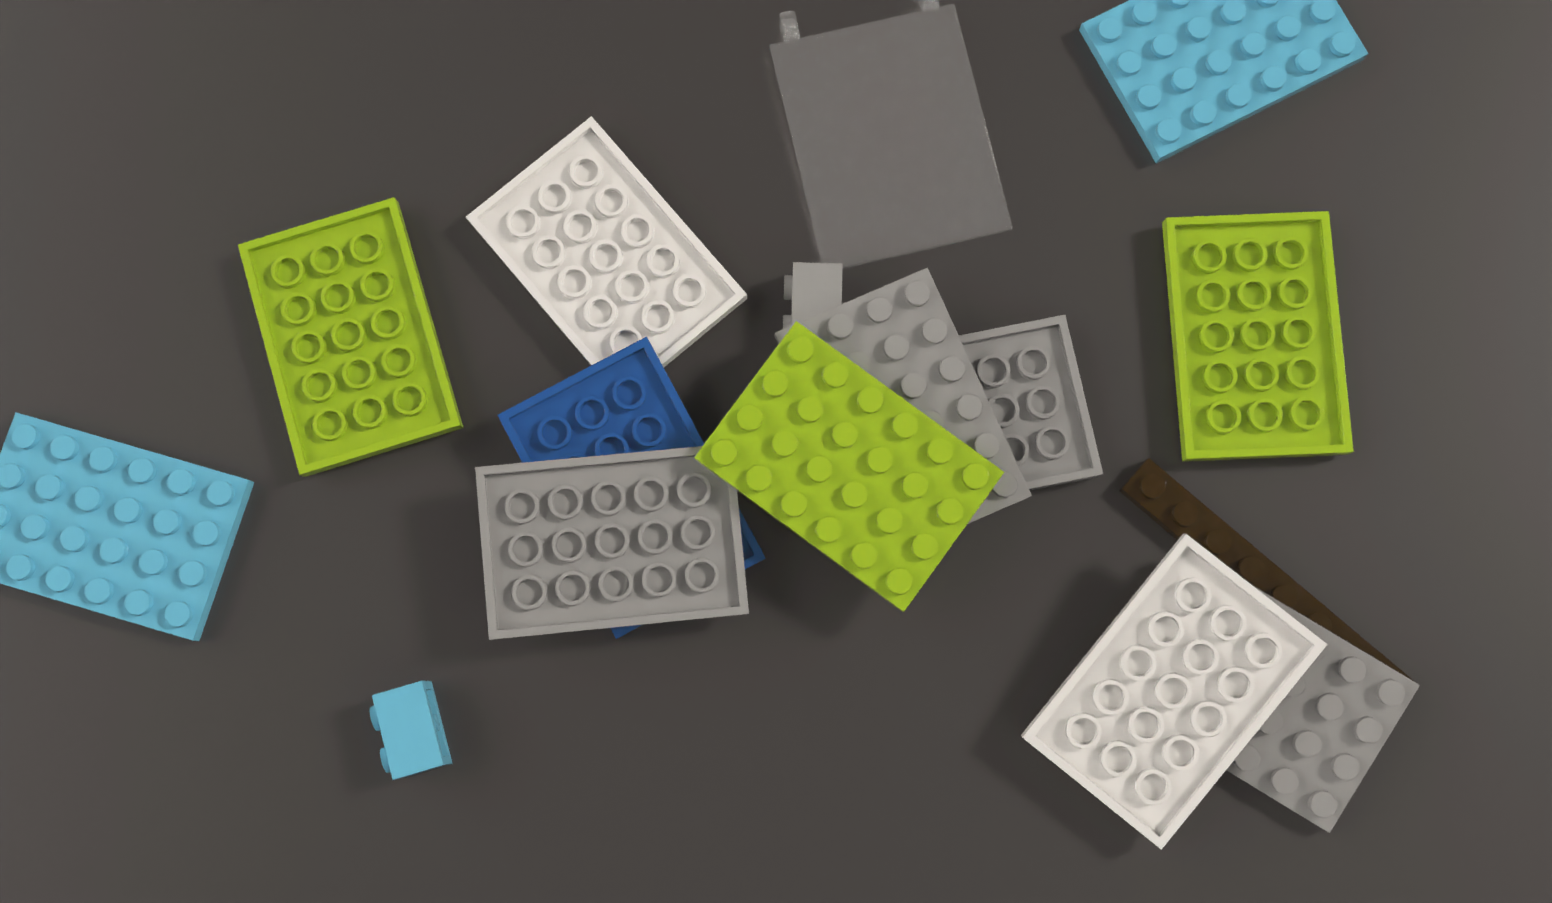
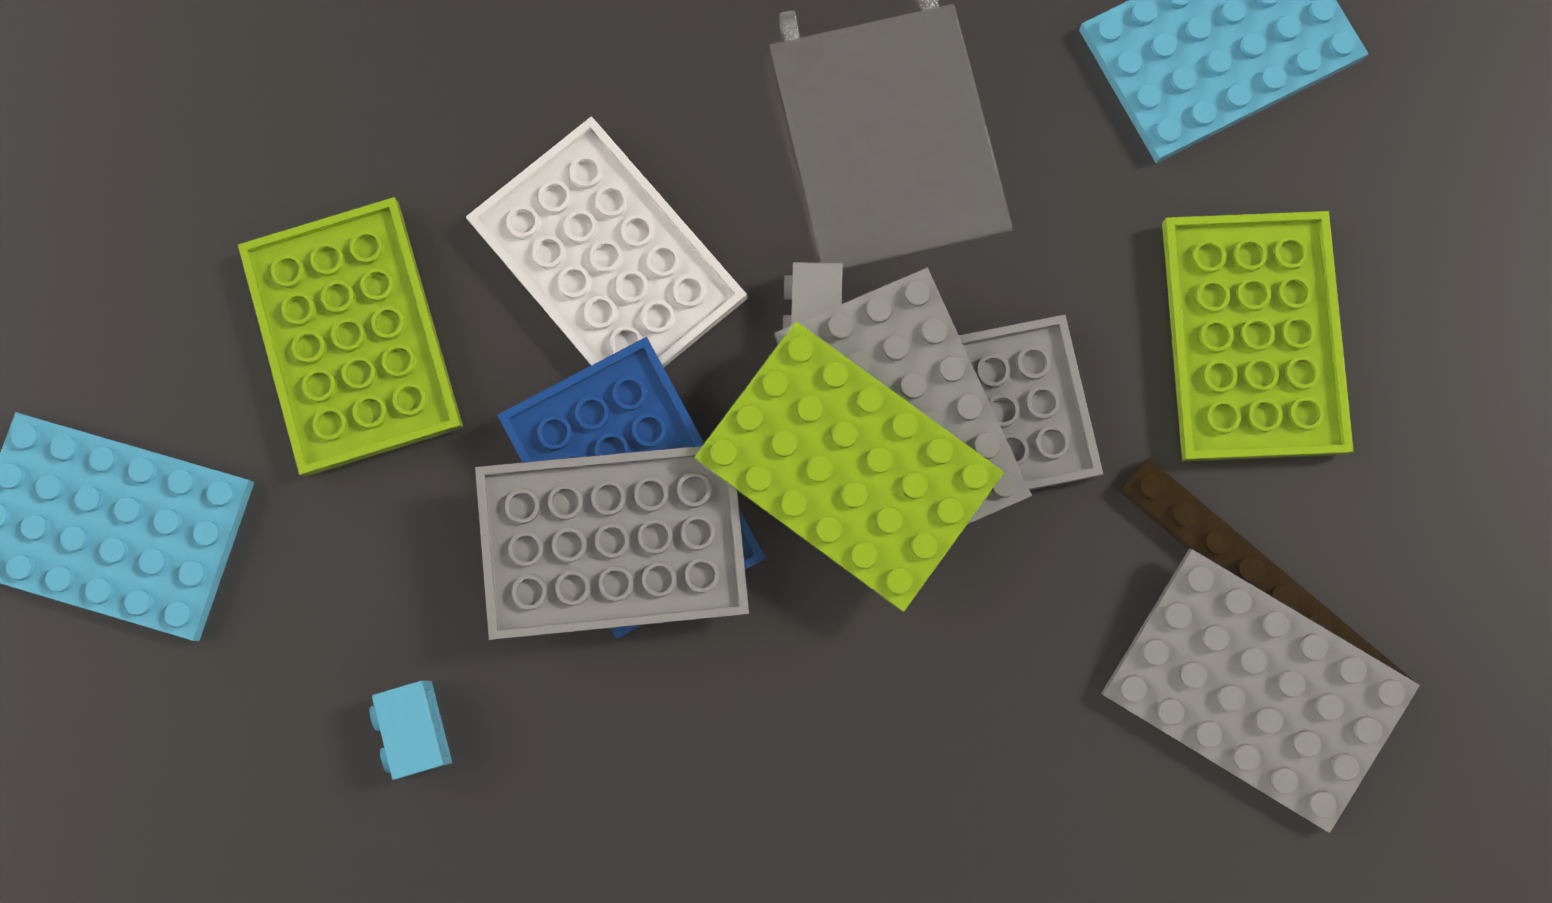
(1173, 690): white plate -> none

